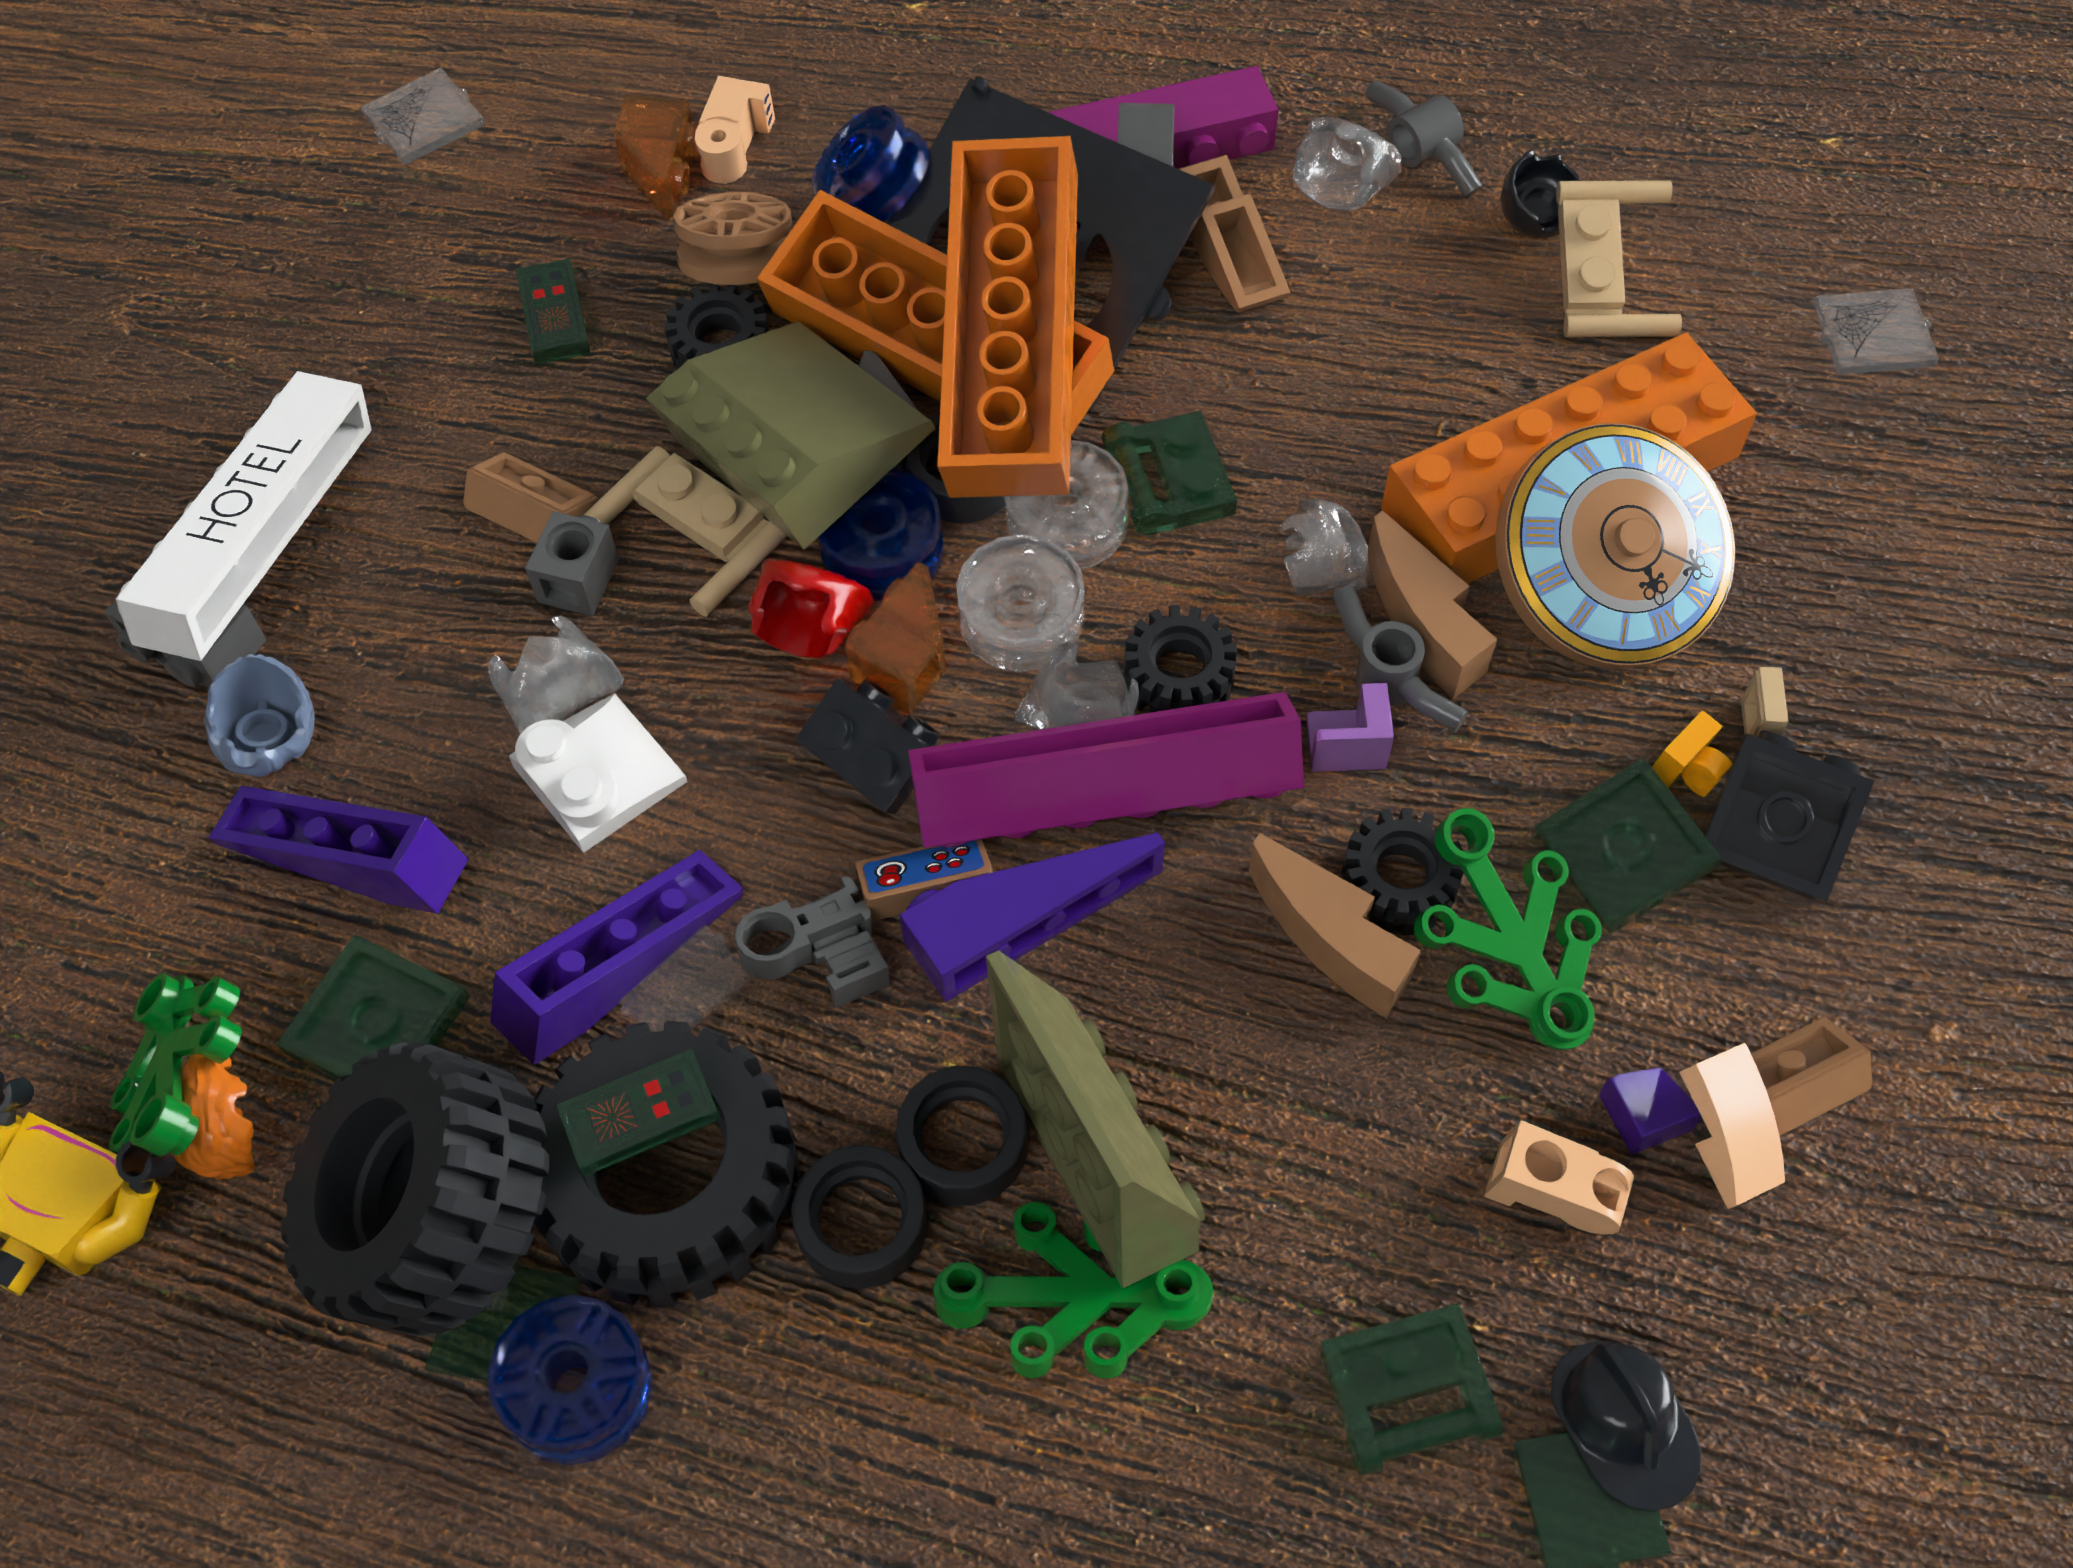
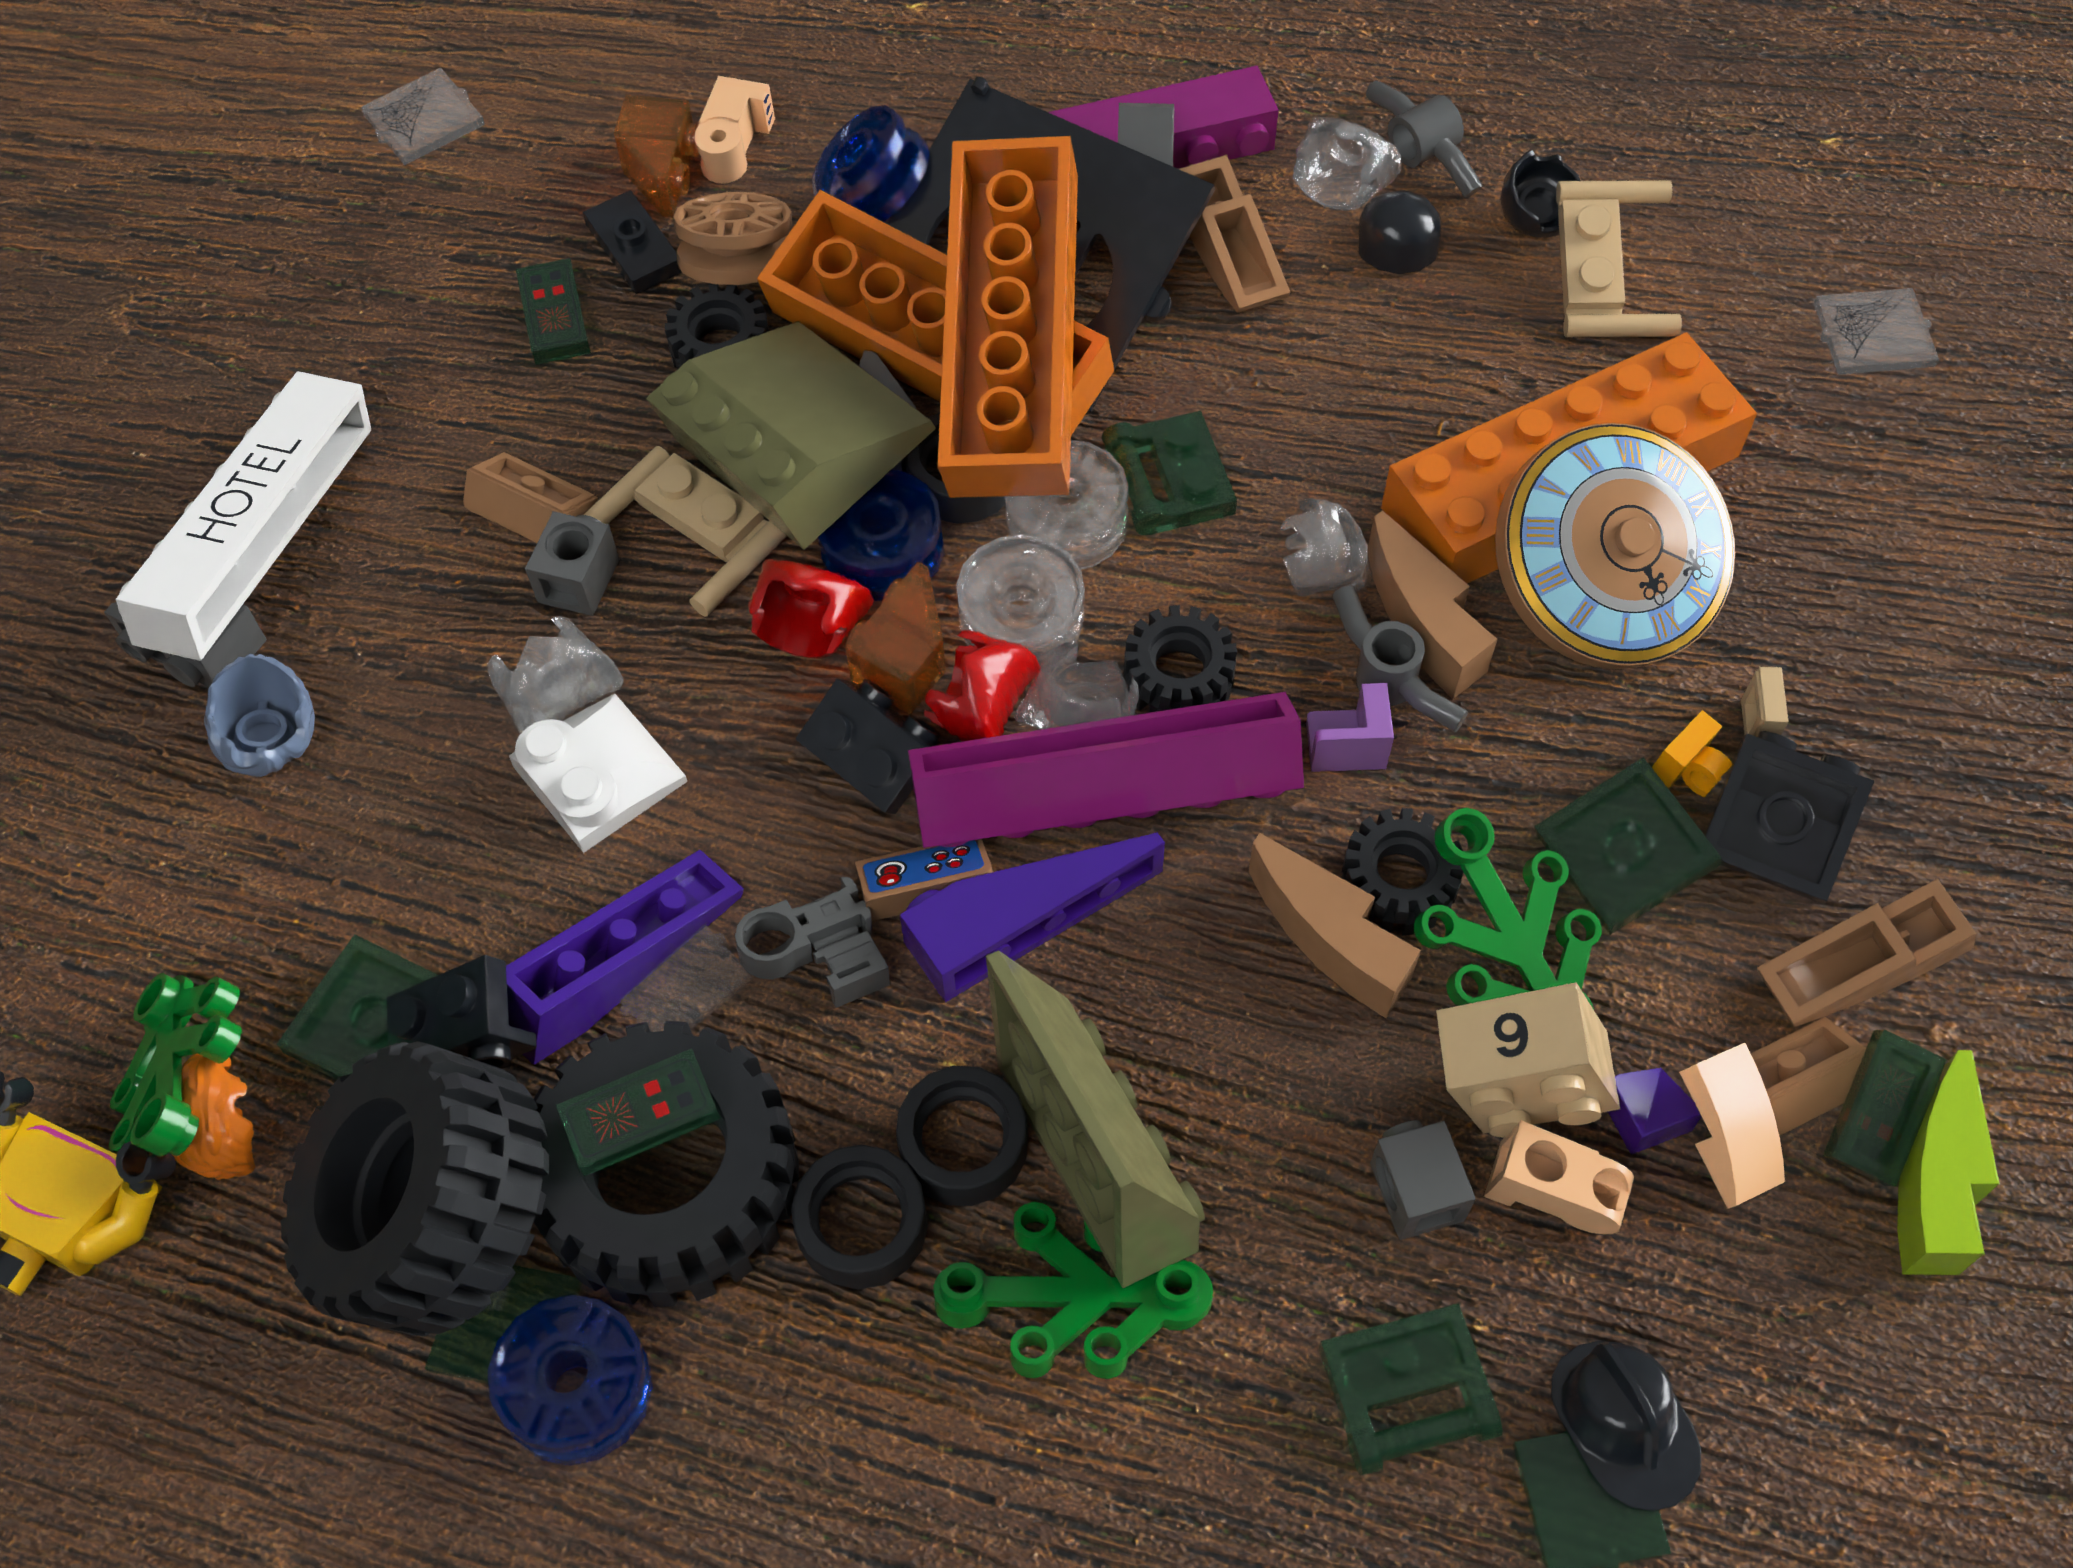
(351, 846): dark purple slope -> none
(461, 1013): none -> black bracket
(632, 241): none -> black plate
(982, 687): none -> red hair
(1399, 232): none -> black hair
(1421, 1178): none -> dark grey brick
(1528, 1059): none -> tan brick
(1868, 954): none -> medium nougat slope
(1884, 1108): none -> clear green tile
(1946, 1177): none -> lime slope

